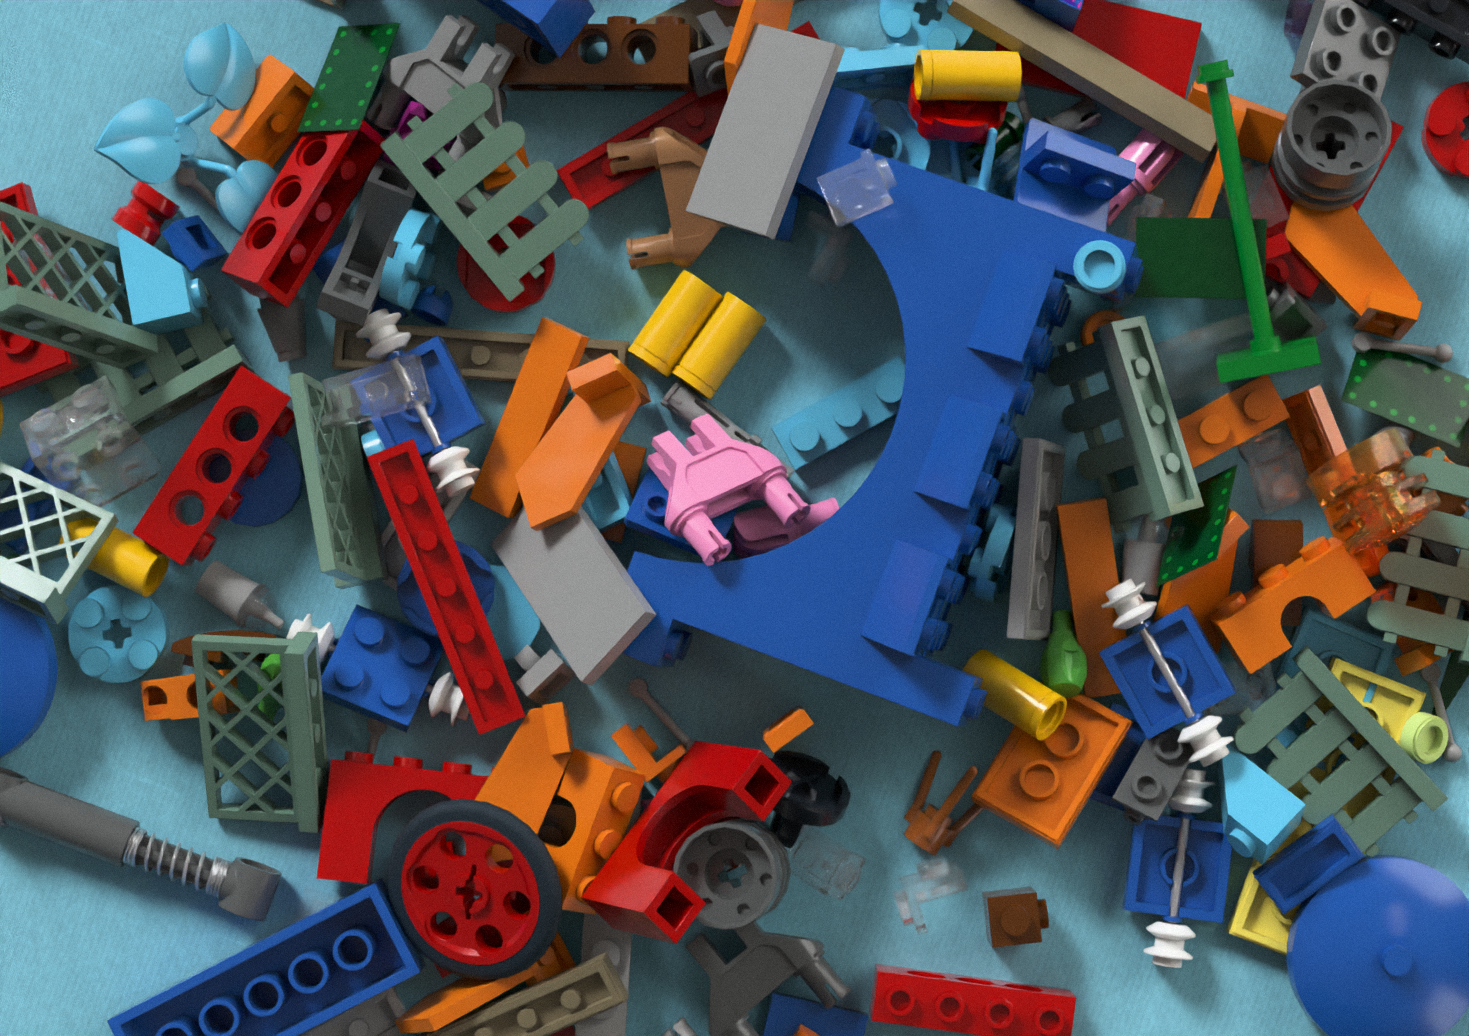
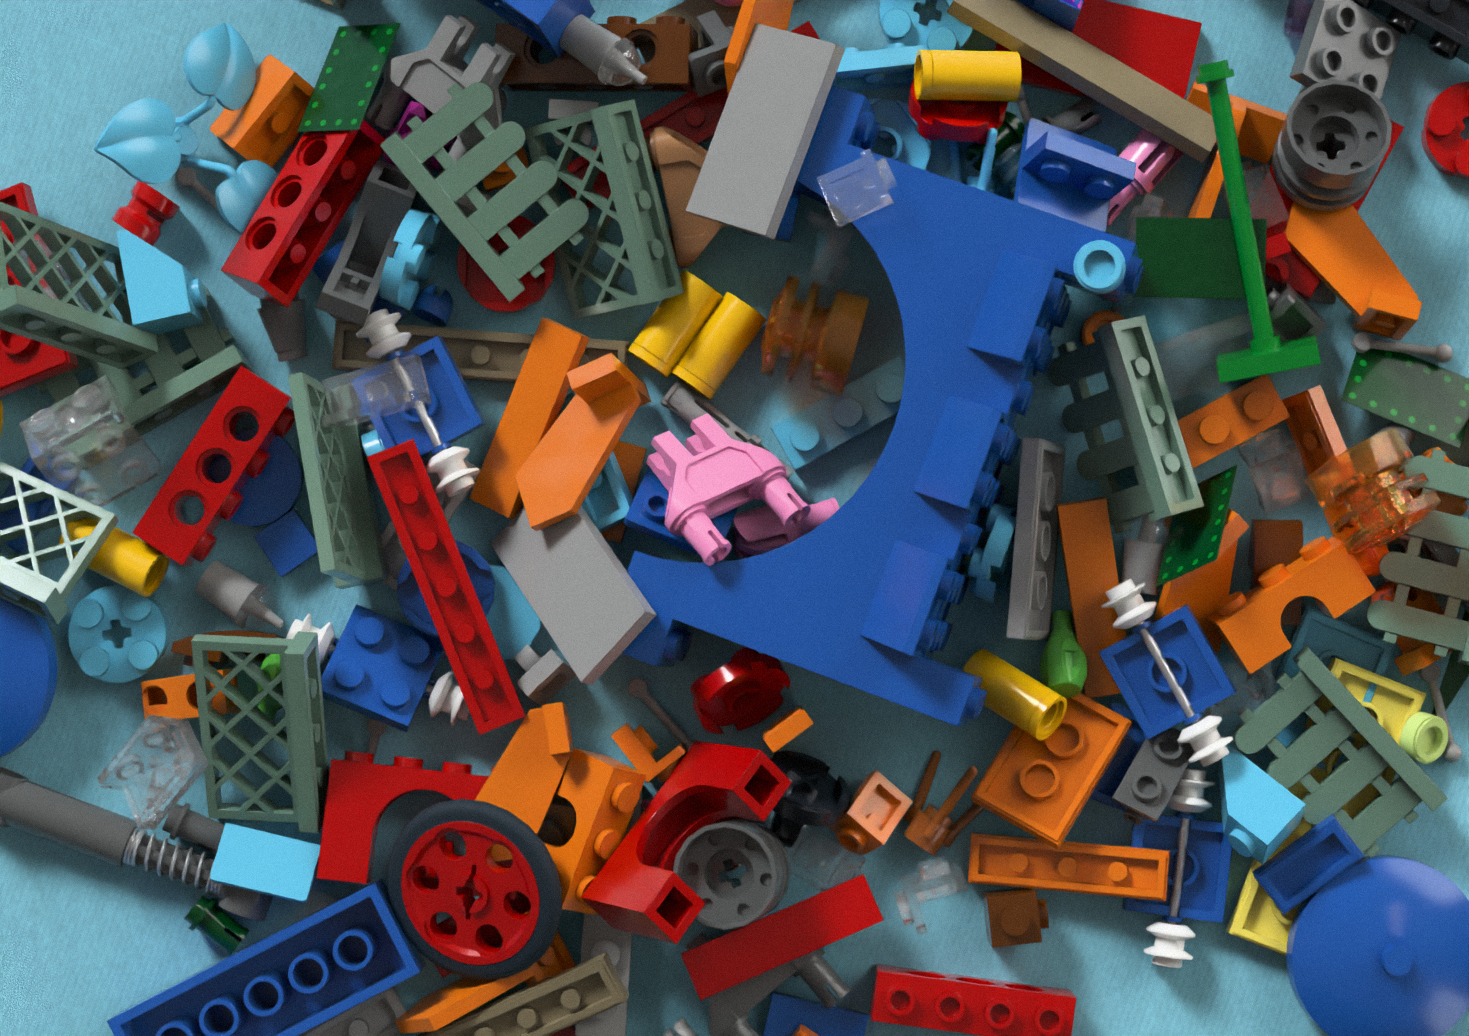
(155, 768): none -> clear bracket
(193, 243): blue plate -> none
(193, 827): none -> dark grey pin
(213, 923): none -> dark green pin
(265, 863): none -> medium azure panel
(287, 543): none -> blue tile
(563, 108): none -> light grey tile
(602, 52): none -> piece
(632, 204): none -> sand green fence
(739, 691): none -> red plate
(782, 937): none -> red tile
(813, 335): none -> clear orange wheel
(871, 814): none -> orange bracket
(1071, 868): none -> orange tile

